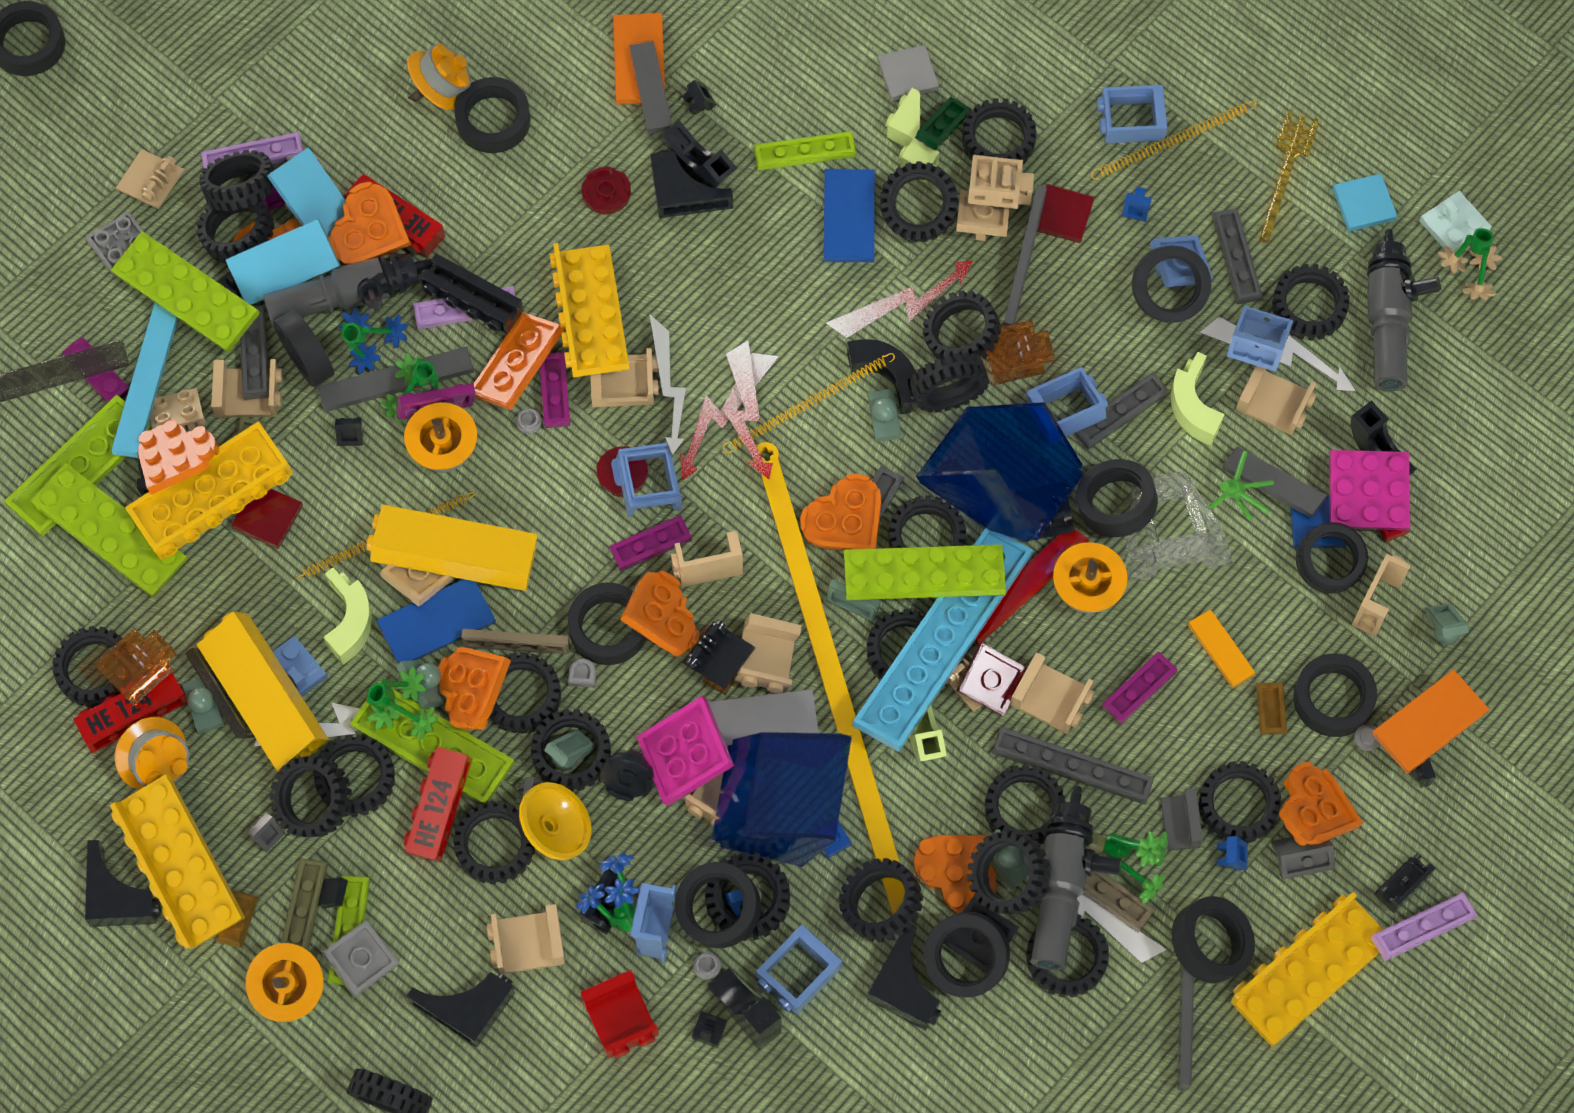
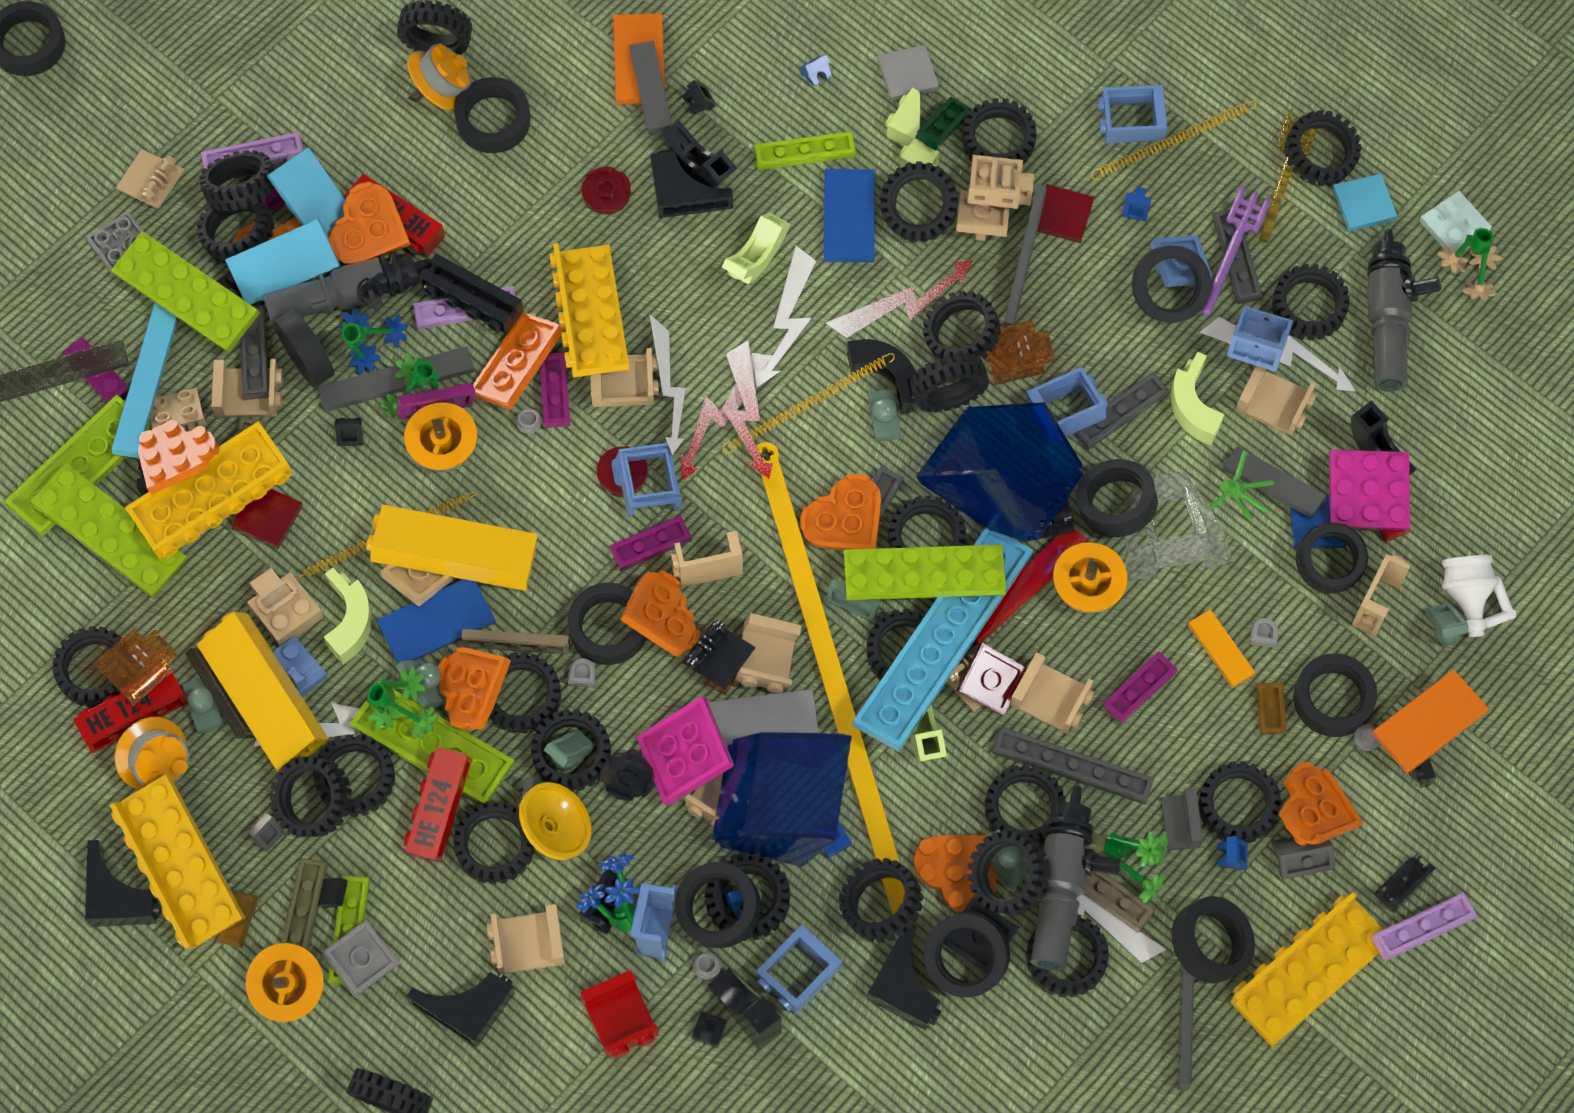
(282, 606): none -> tan piece
(436, 15): none -> black tyre
(759, 249): none -> yellowish green arch
(797, 276): none -> white sticker
(811, 68): none -> tile
(1241, 227): none -> medium lavender piece
(1264, 633): none -> light grey tile
(1340, 130): none -> black tyre
(1470, 583): none -> white piece

